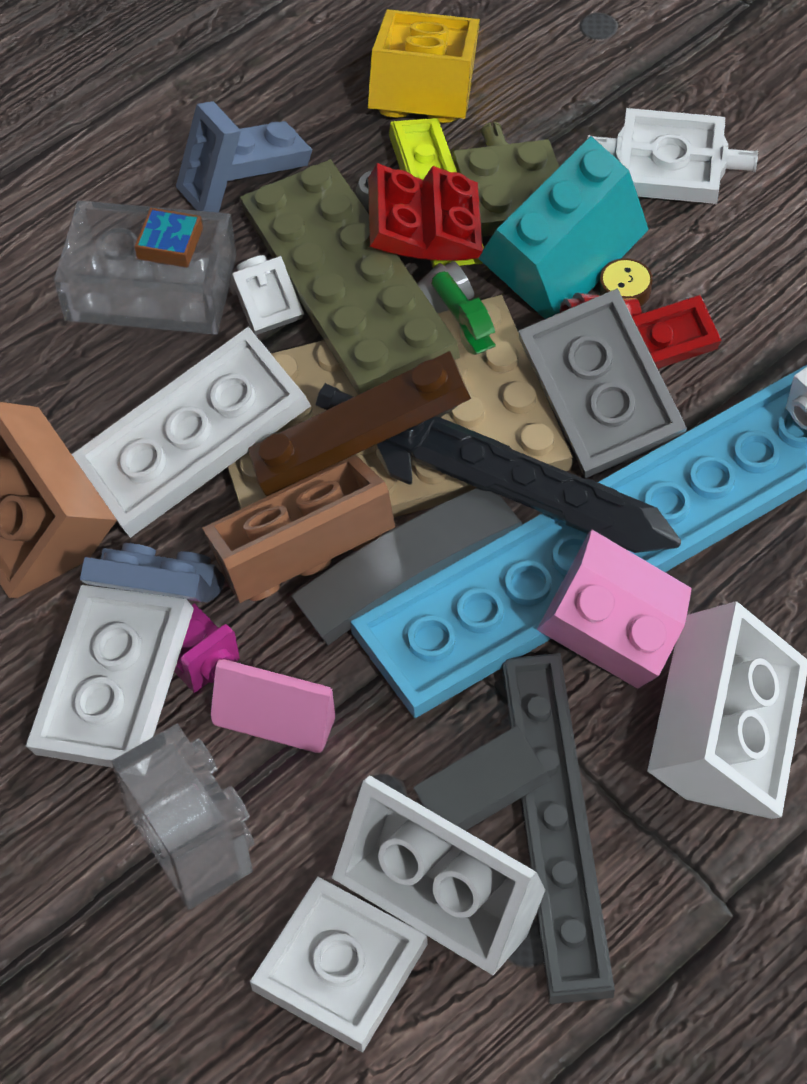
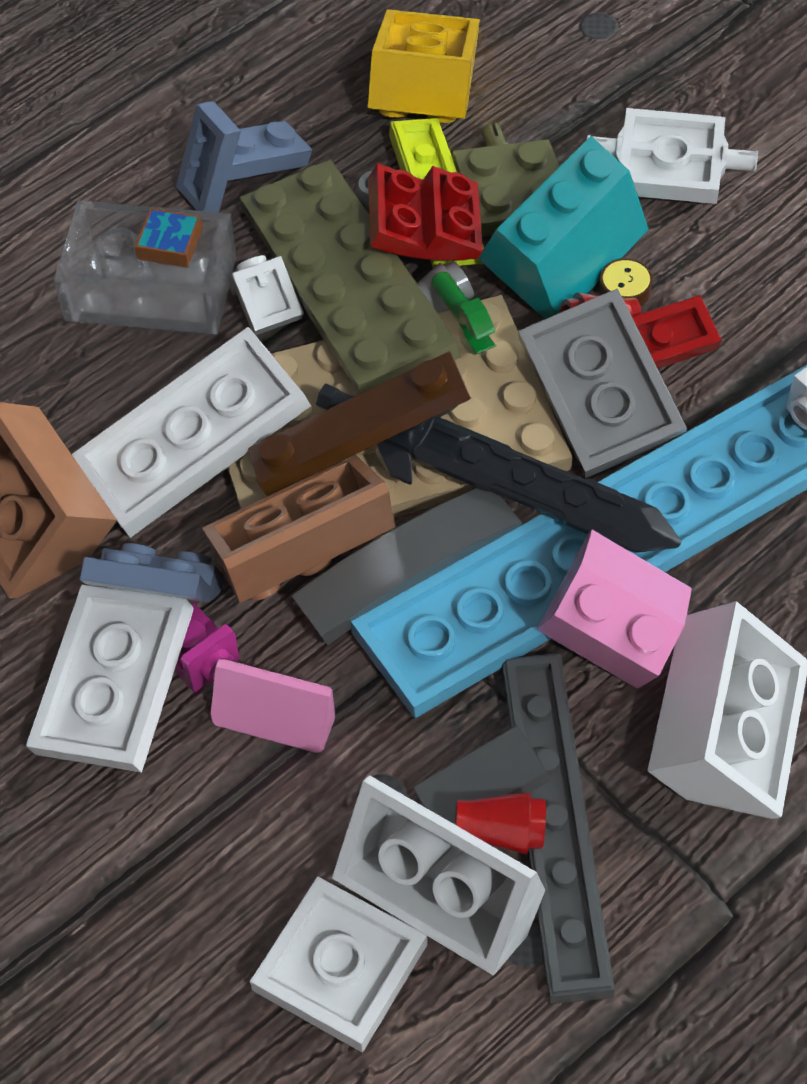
(185, 814): clear brick -> none
(505, 821): none -> red cone

